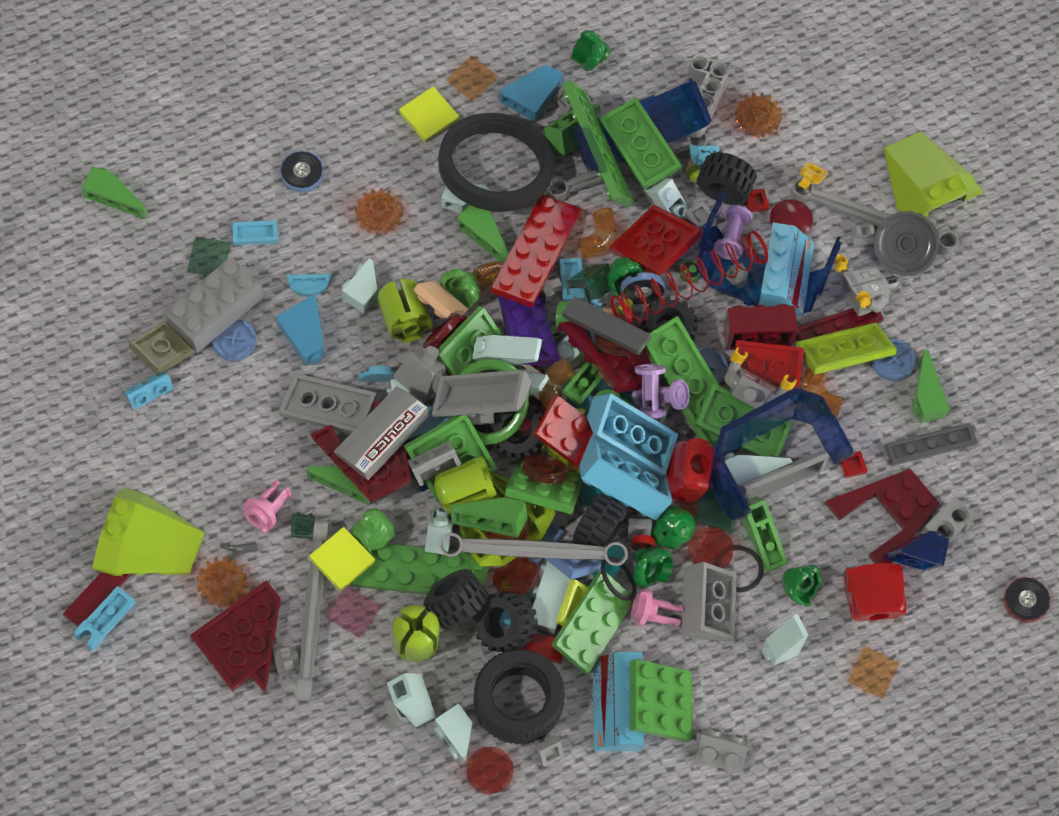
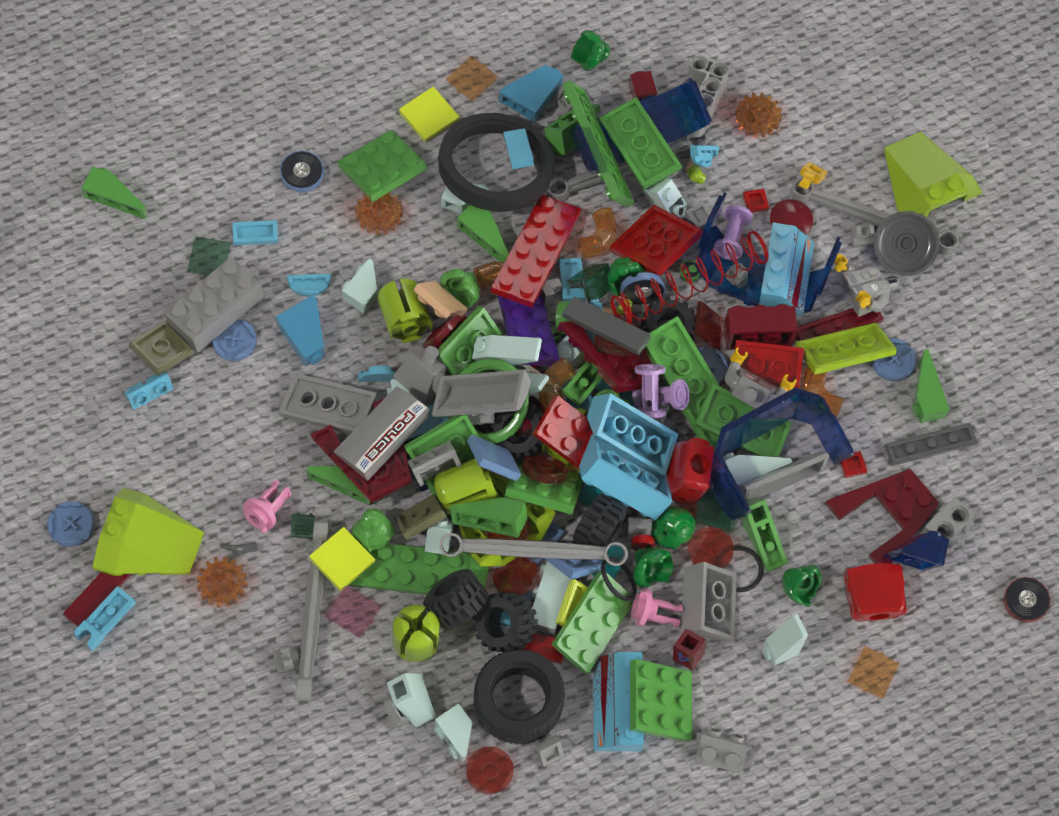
(70, 524): none -> medium blue tile
(242, 638): dark red wing -> none
(382, 165): none -> bright green plate
(420, 517): none -> olive tile
(493, 457): none -> medium blue tile
(518, 148): none -> medium azure tile
(642, 85): none -> dark red brick
(689, 649): none -> dark red brick
(708, 325): none -> clear red piece
(726, 174): black tyre -> none

